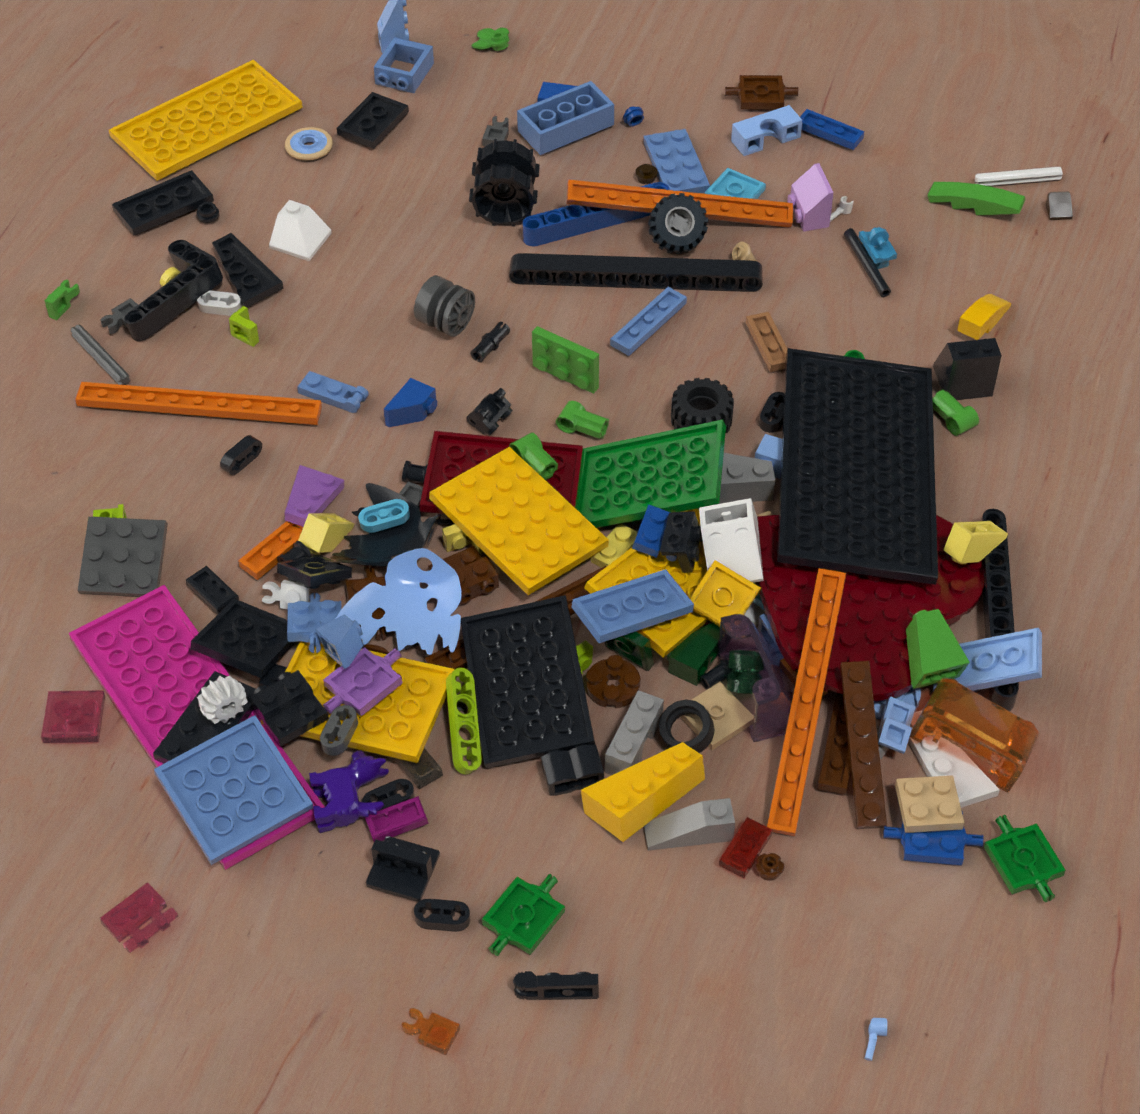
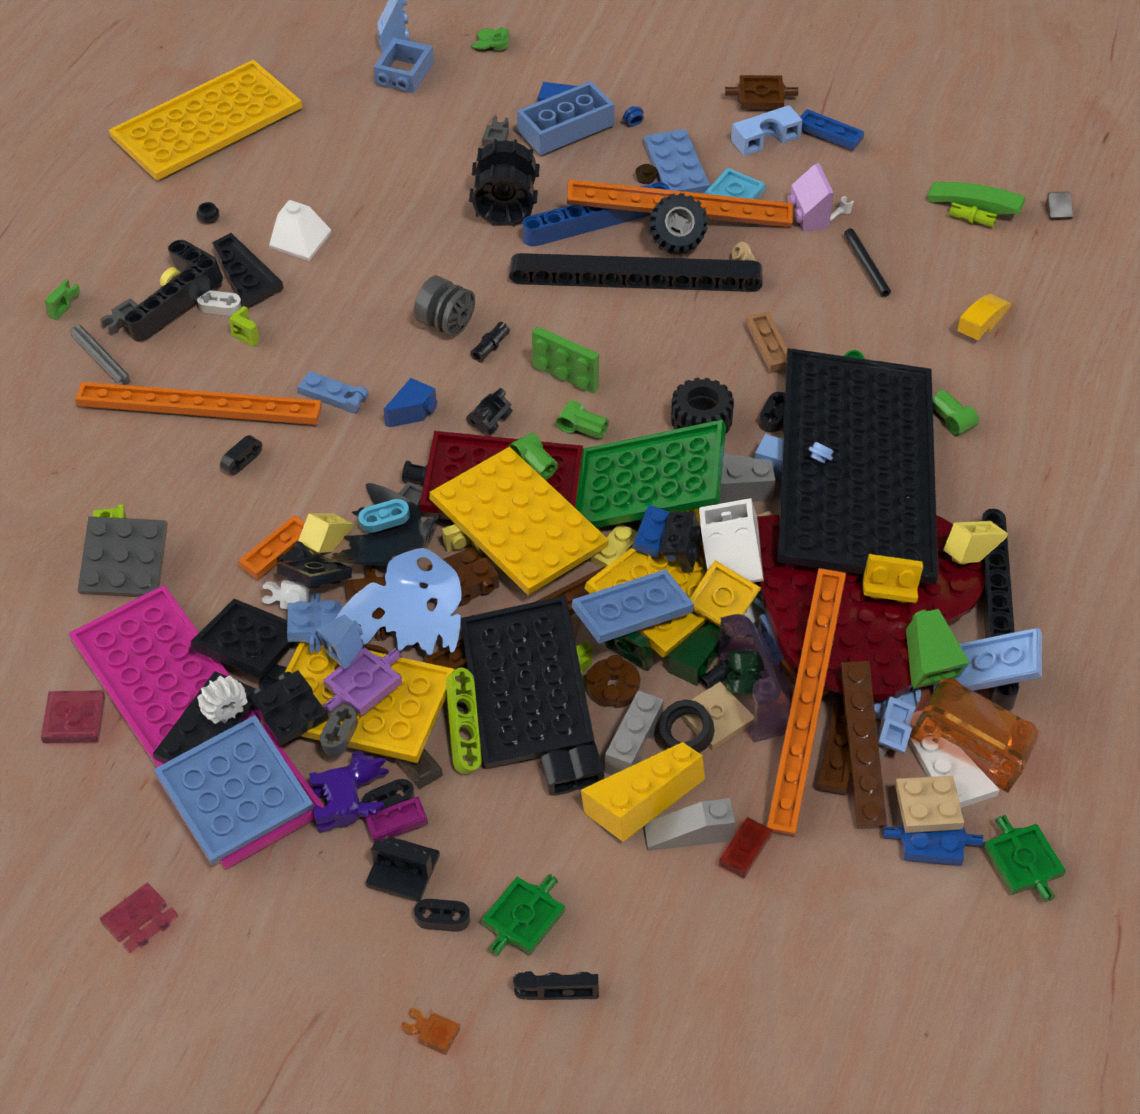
(162, 202): black plate -> none
(211, 589): black plate -> none
(295, 143): wheel -> none
(311, 494): medium lavender wing -> none
(372, 120): black plate -> none
(648, 321): medium blue plate -> none
(767, 872): reddish brown plate -> none
(821, 452): none -> light blue plate
(877, 1027): light blue hand -> none
(878, 246): dark azure hips -> none
(892, 578): none -> yellow bracket
(968, 368): black slope -> none
(973, 215): none -> lime pin
(1019, 176): white axle -> none

